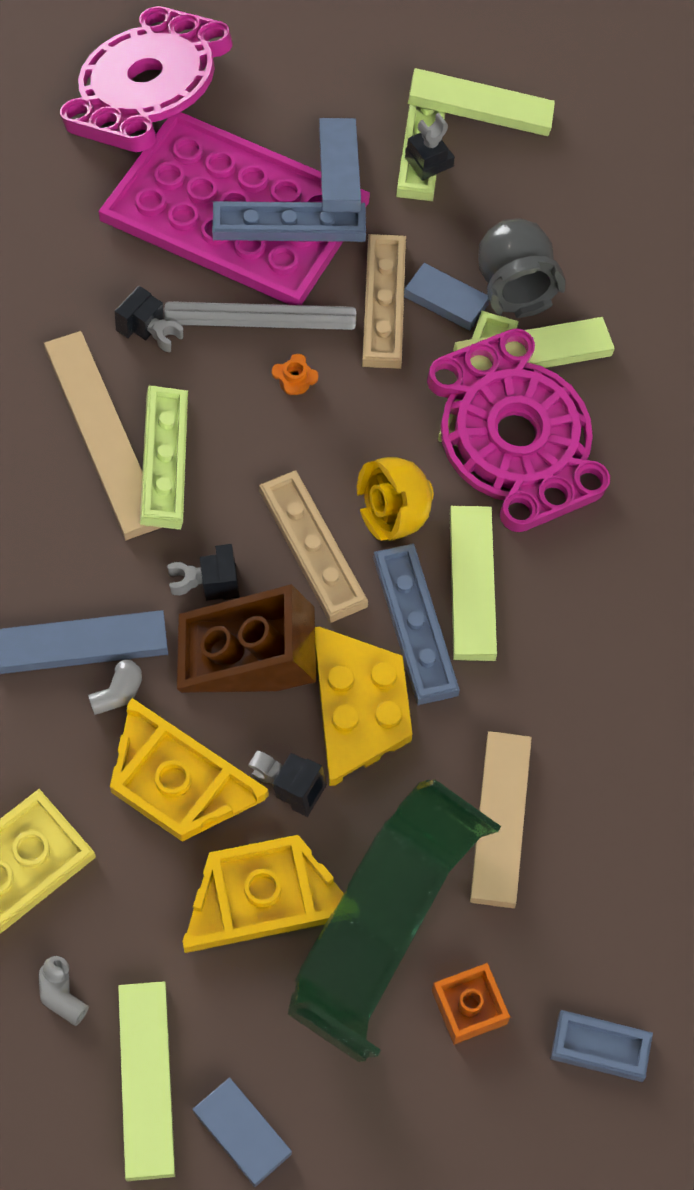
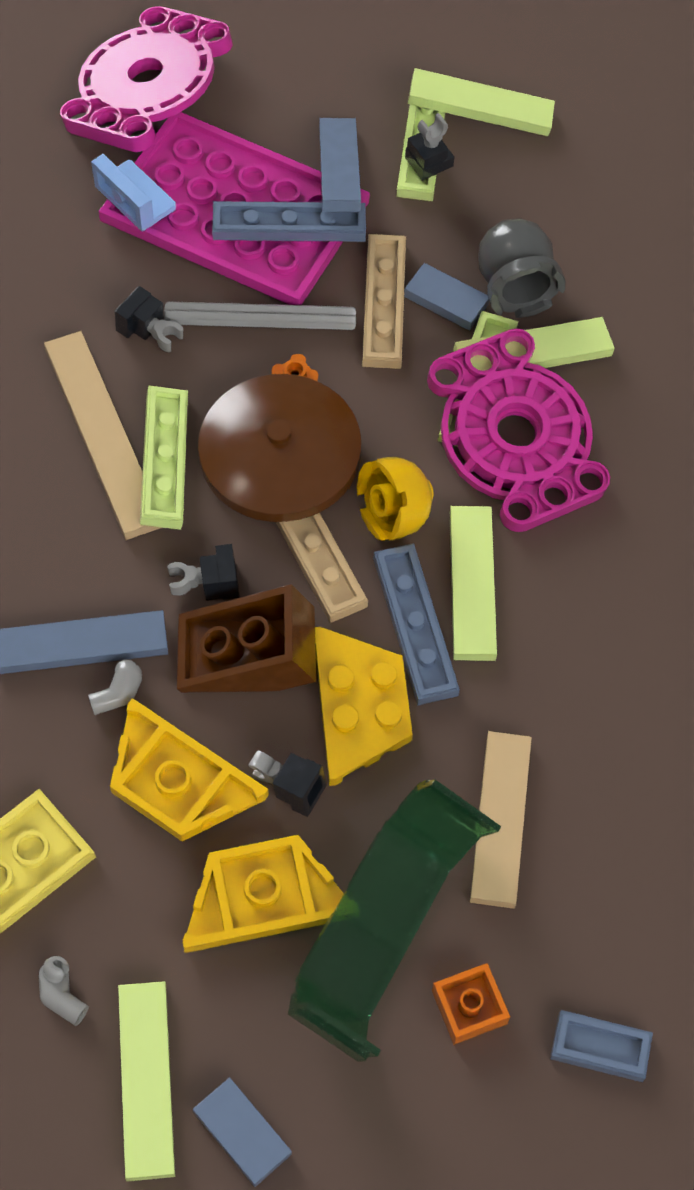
(132, 192): none -> light blue panel
(280, 447): none -> reddish brown dish

